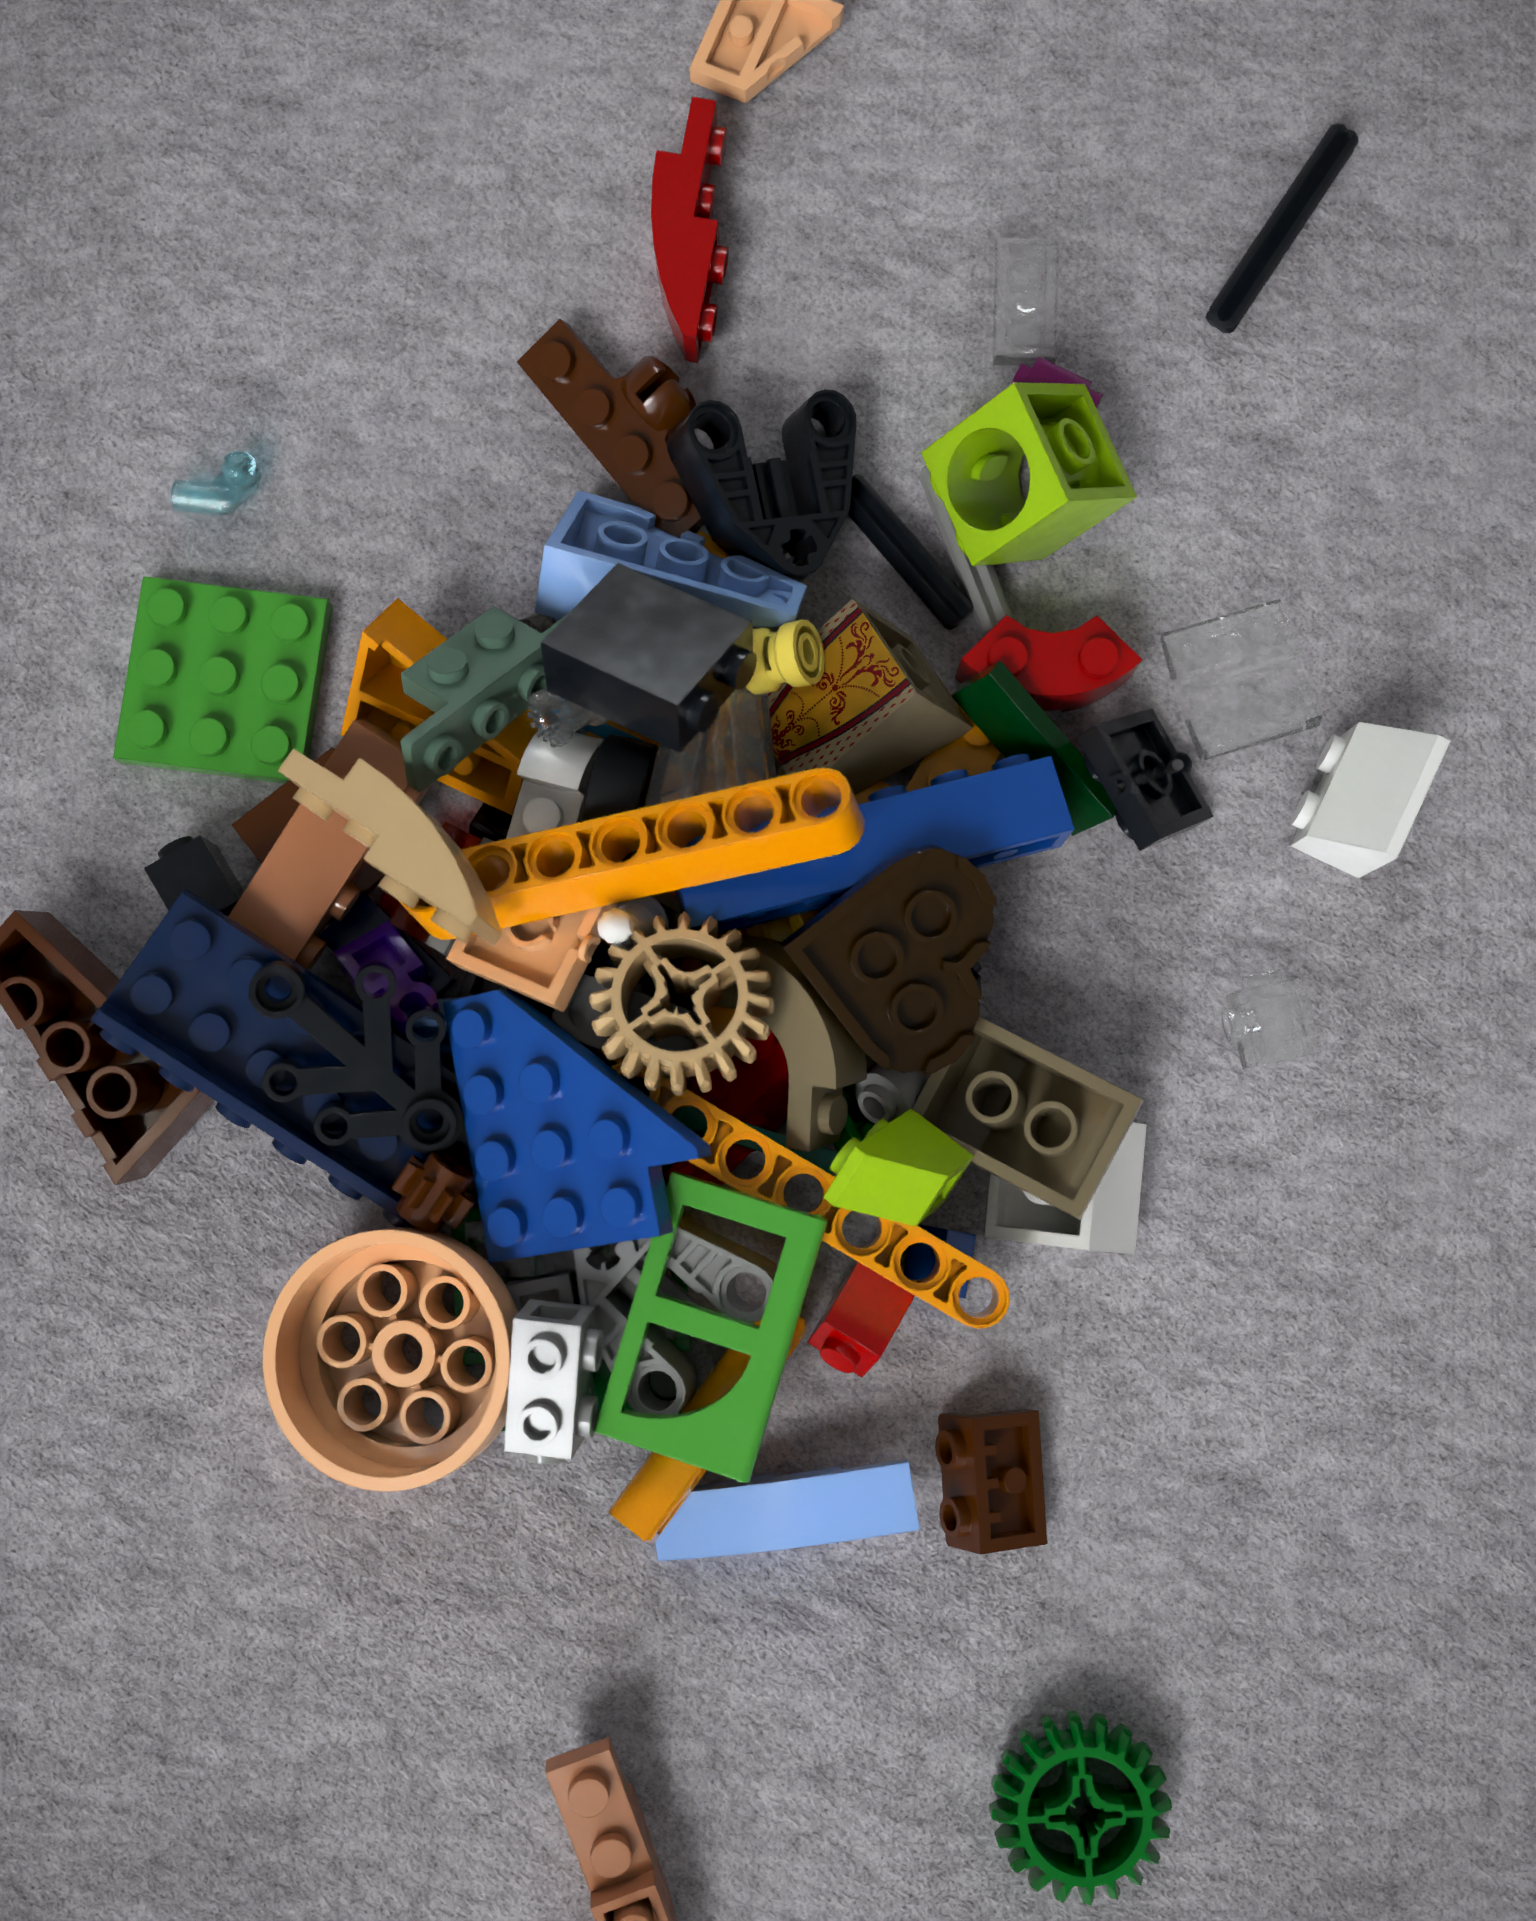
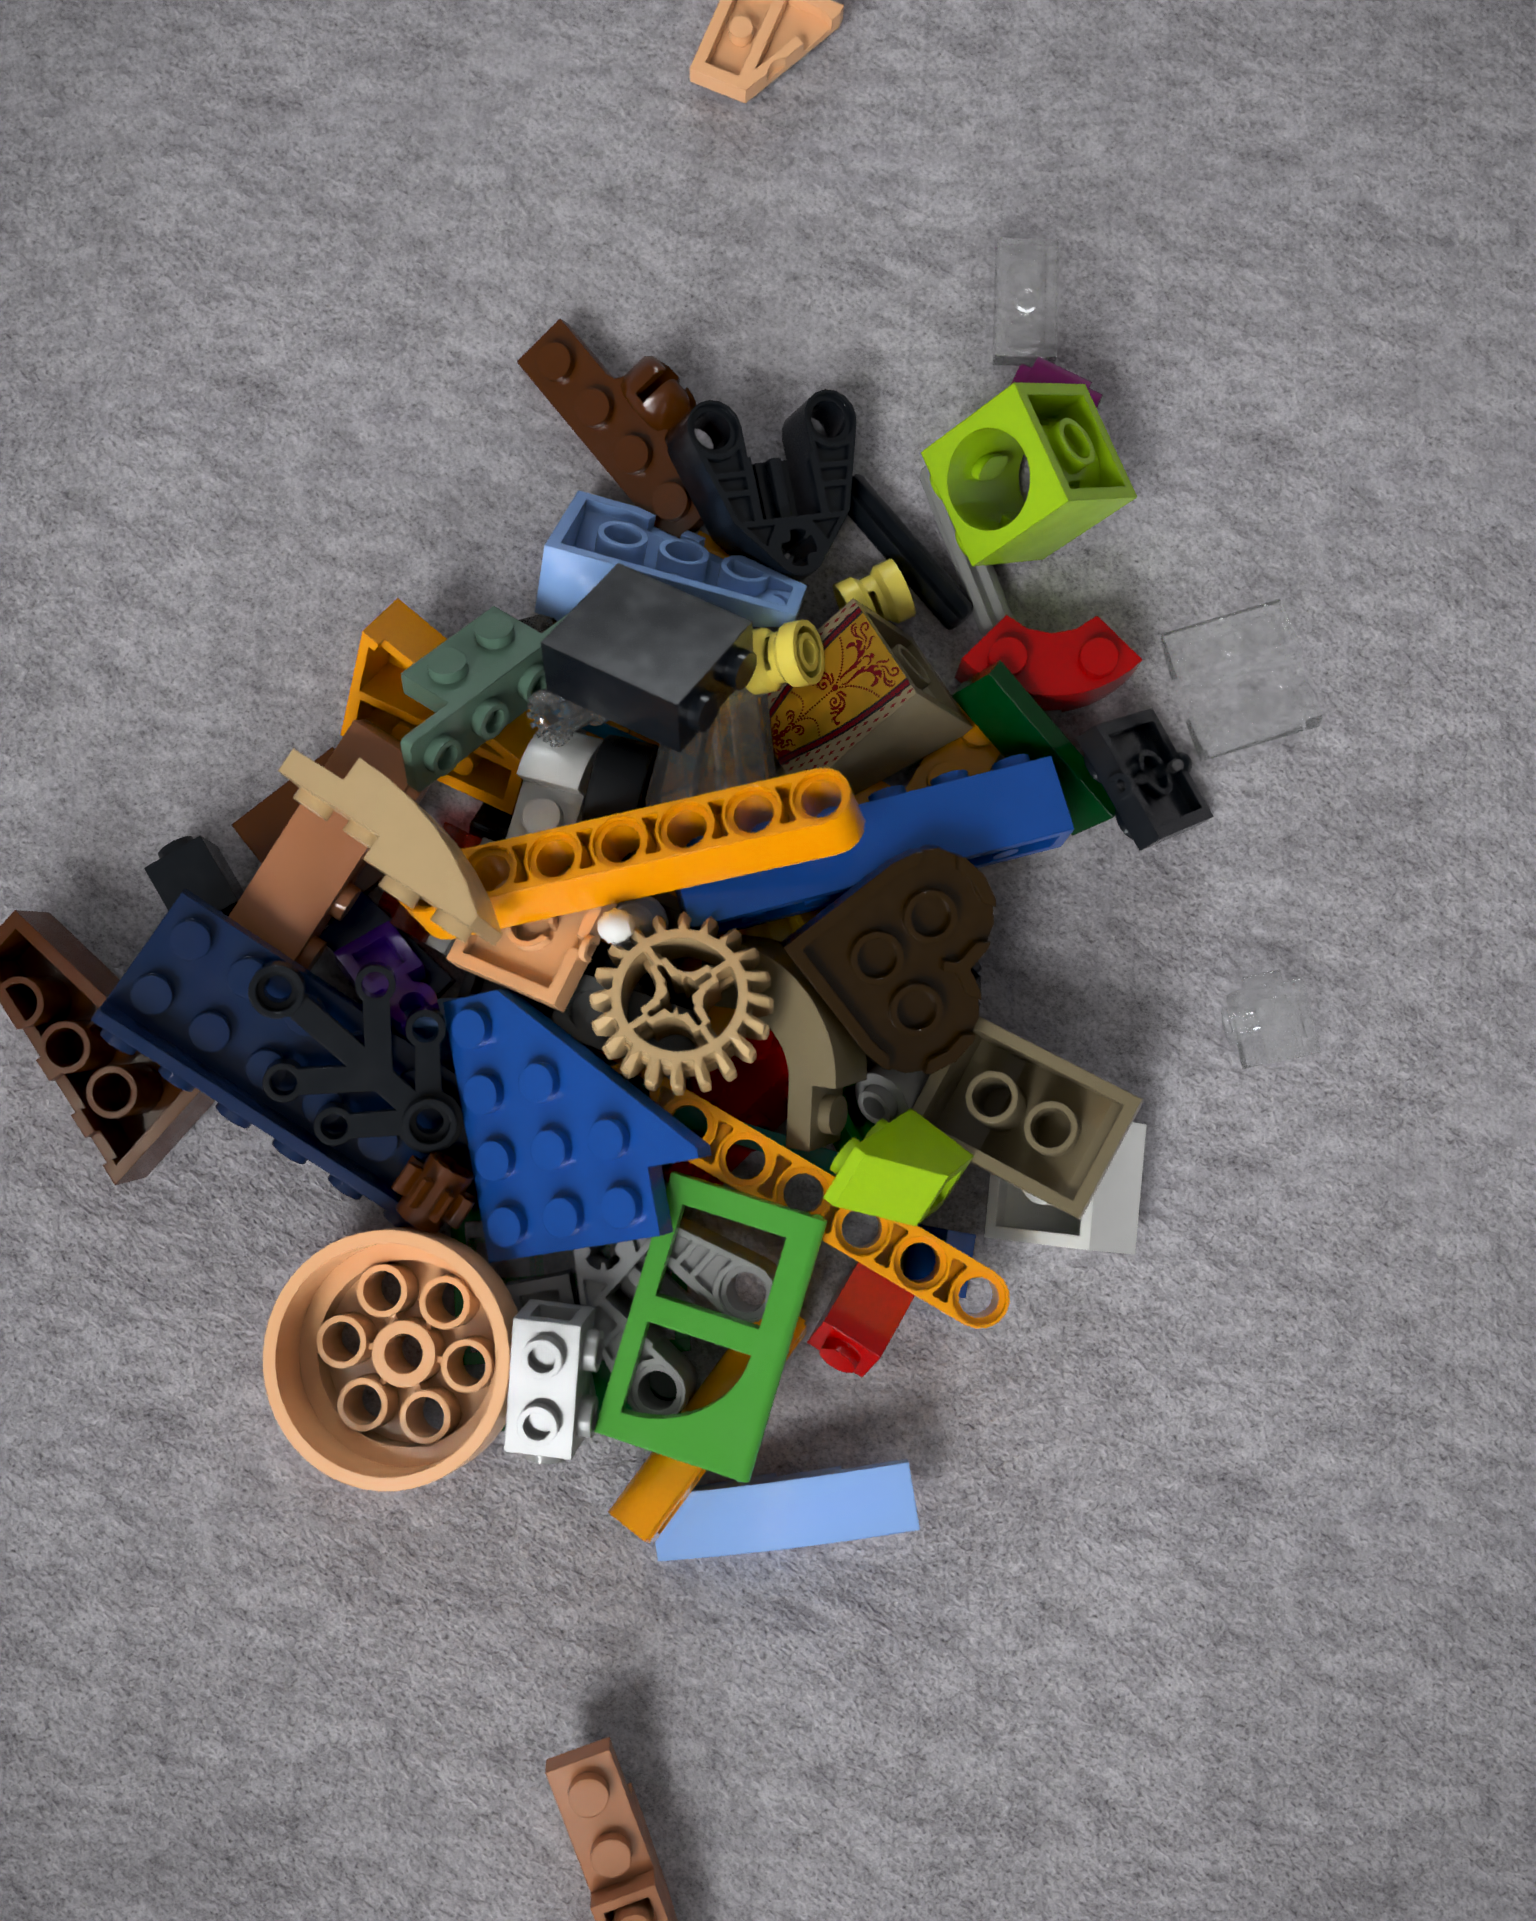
(221, 679): bright green plate -> none
(225, 493): clear light blue arm -> none
(684, 231): red slope -> none
(881, 591): none -> light yellow wheel
(991, 1480): reddish brown bracket -> none
(1110, 1807): green gear -> none
(1282, 228): black axle -> none
(1366, 796): white slope -> none

